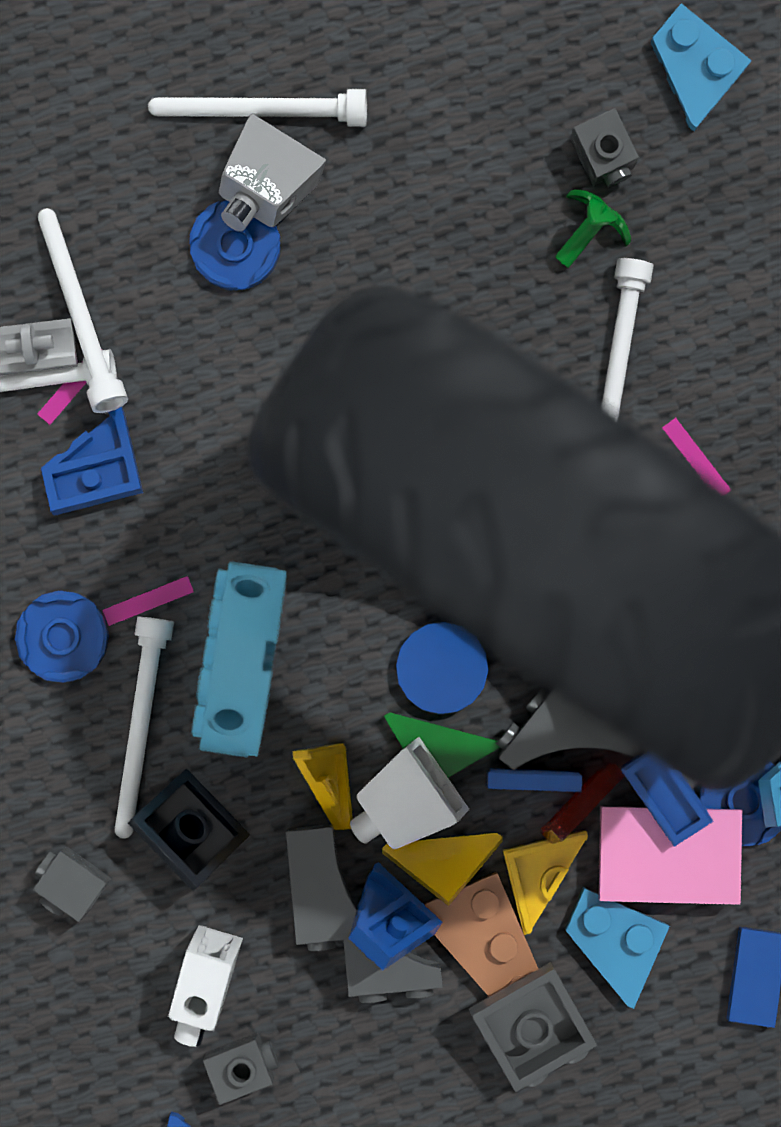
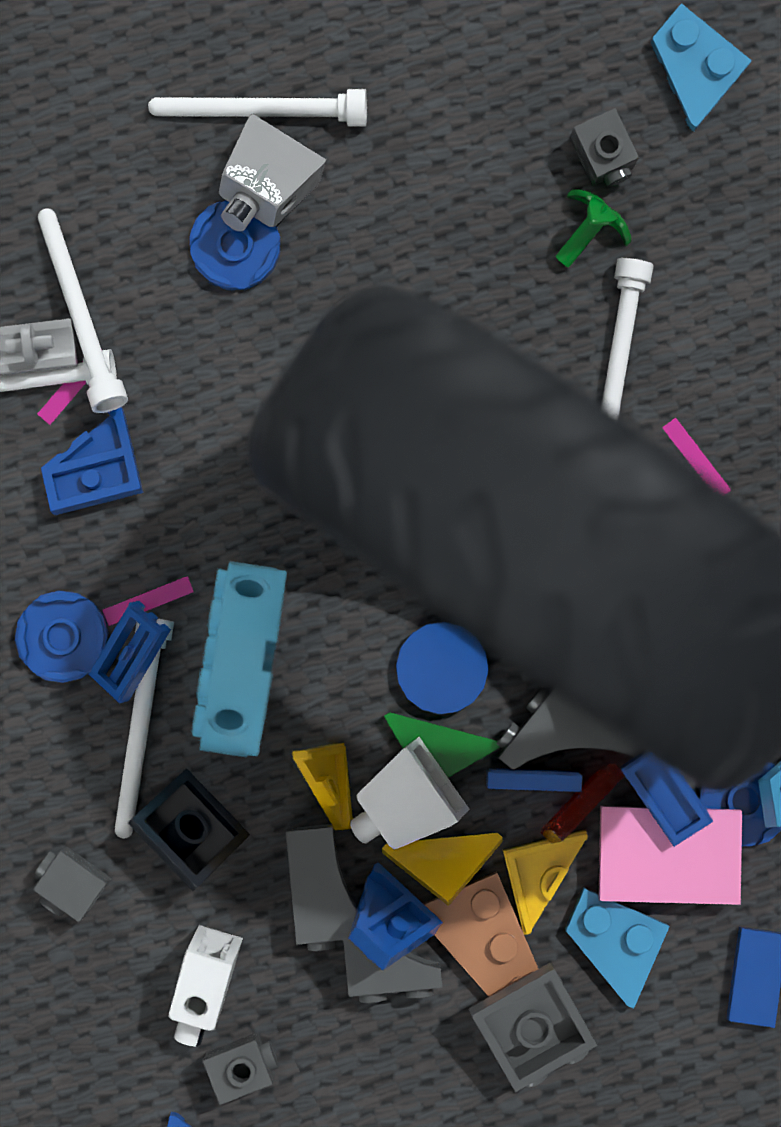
(143, 660): none -> blue tile

